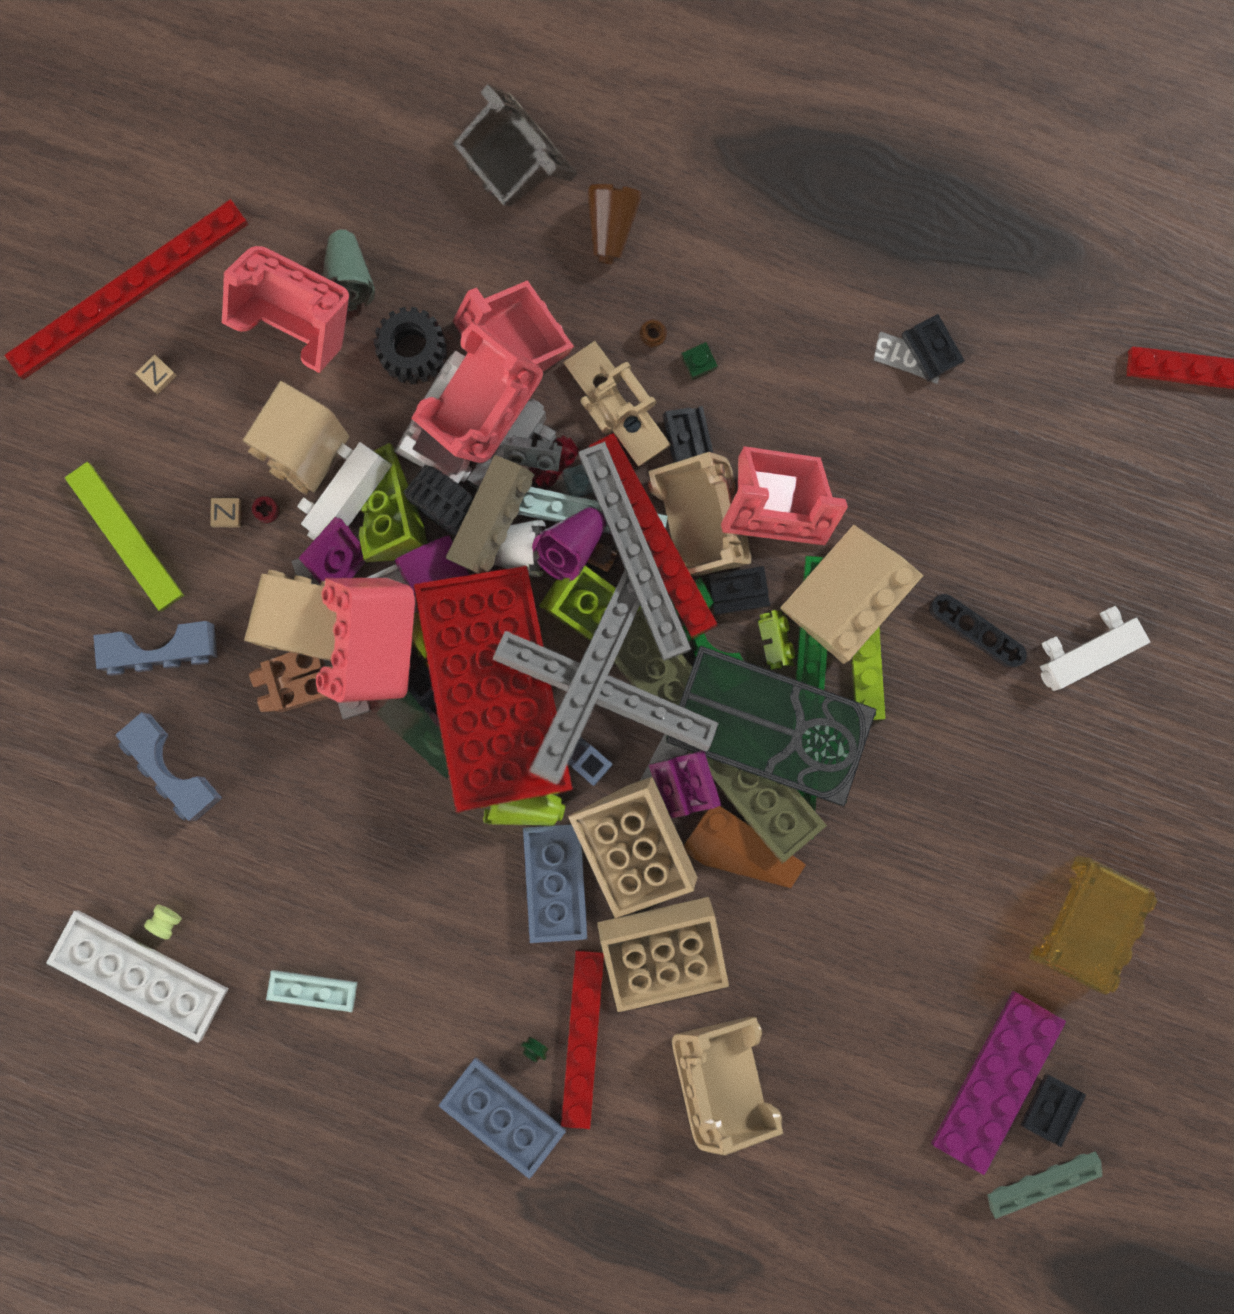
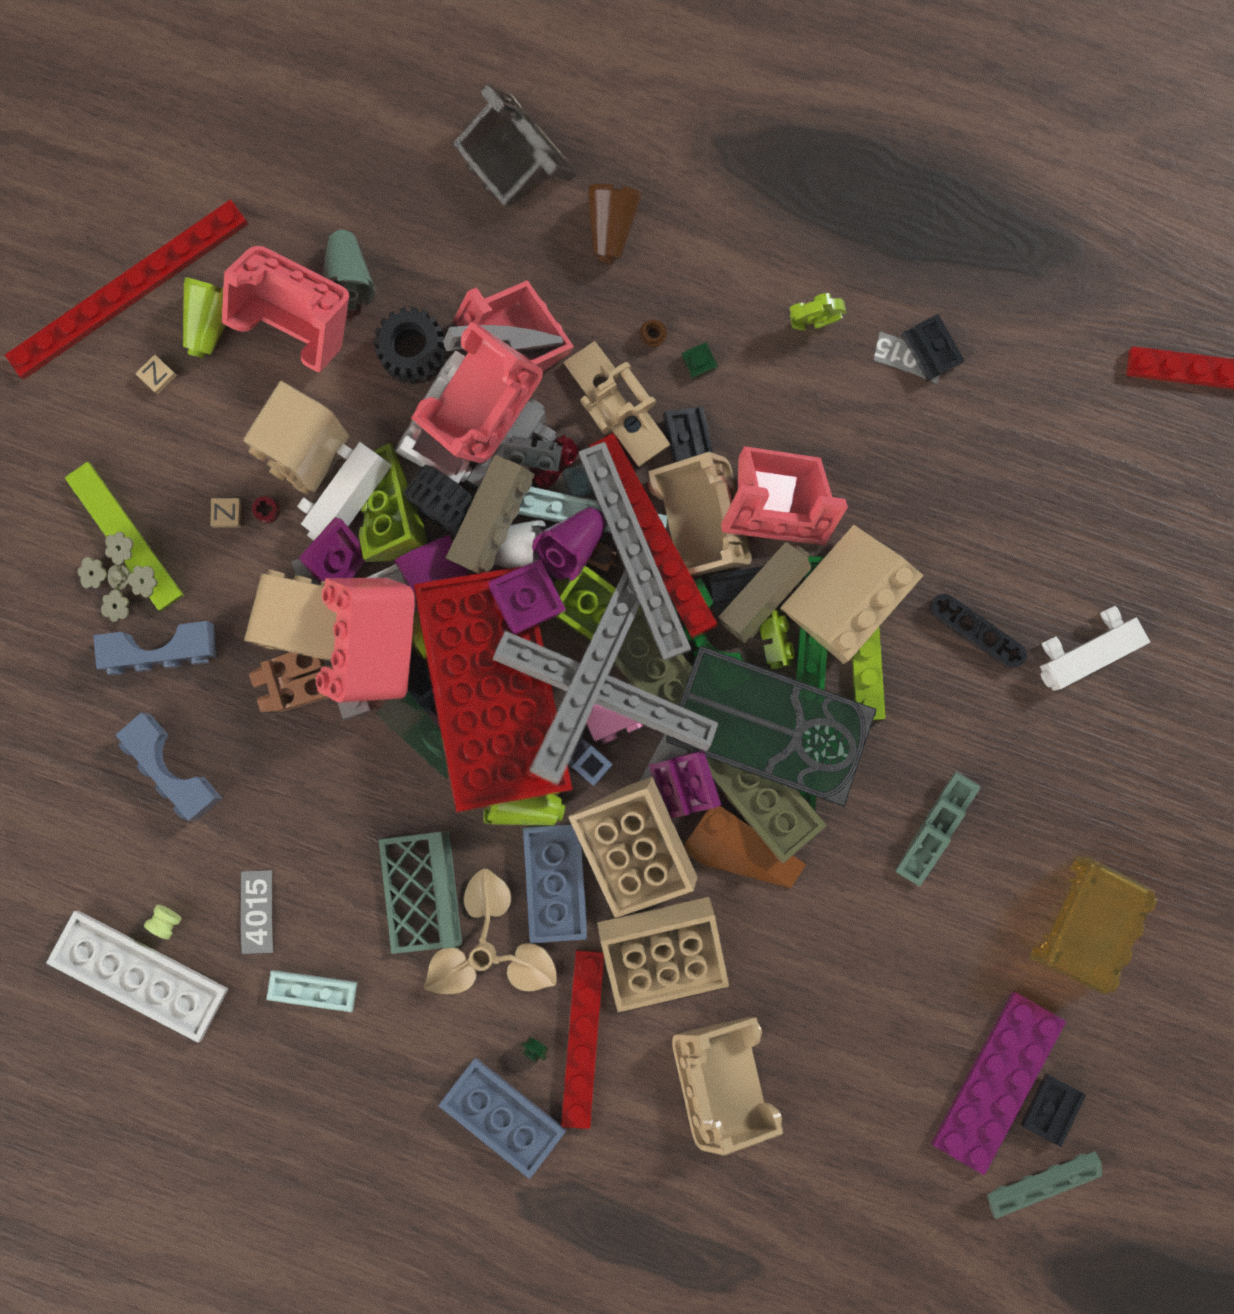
(118, 576): none -> olive plant
(201, 317): none -> lime cone
(256, 912): none -> light grey sticker
(444, 890): none -> sand green fence
(453, 973): none -> tan plant
(525, 341): none -> light grey slope
(526, 597): none -> magenta plate
(605, 724): none -> bright pink brick
(766, 591): none -> dark tan brick
(820, 312): none -> lime plate
(937, 828): none -> sand green slope

